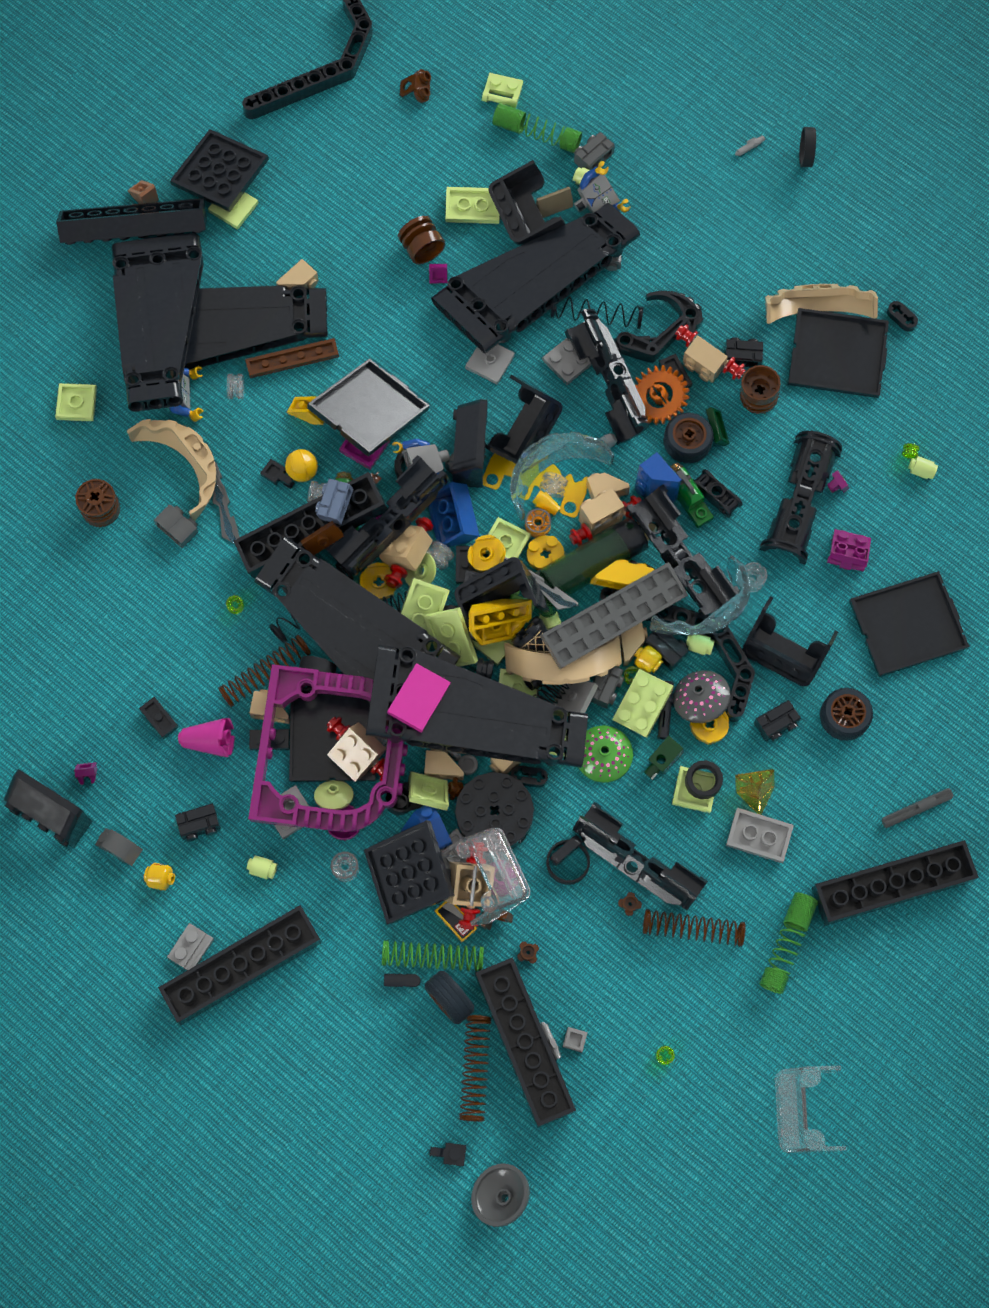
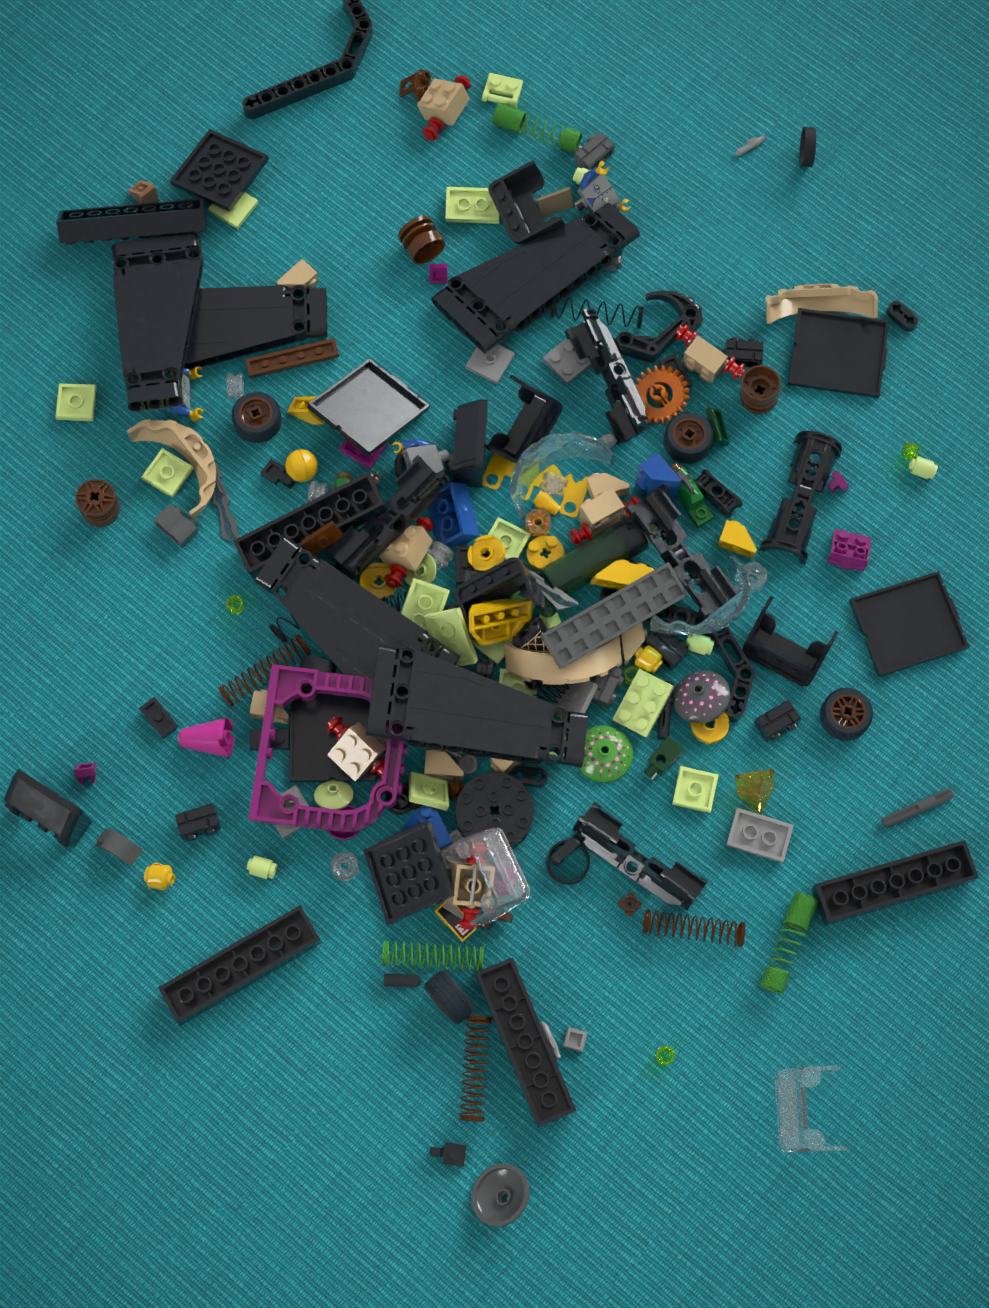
(167, 472): none -> yellowish green plate
(190, 947): light grey plate -> none
(256, 417): none -> wheel
(334, 501): sand blue brick -> none
(418, 697): dark pink tile -> none
(443, 104): none -> tan brick
(528, 957): reddish brown plate -> none
(703, 765): black tyre -> none
(736, 539): none -> yellow slope

